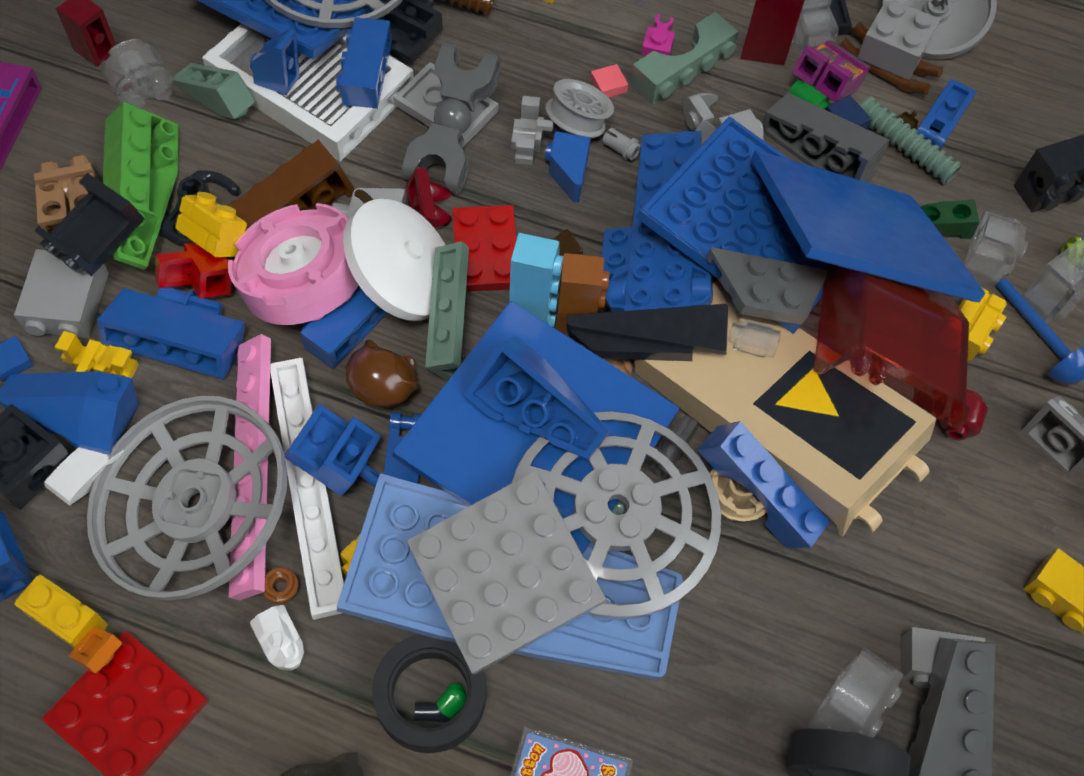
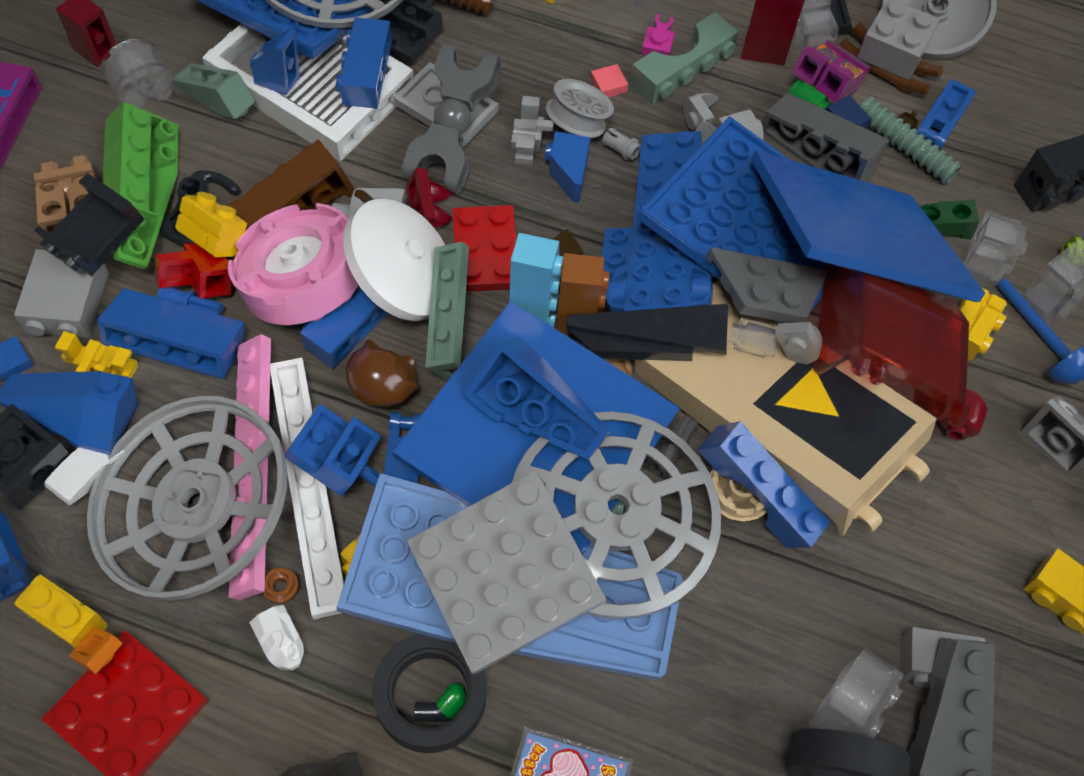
(799, 341): none -> light grey plate

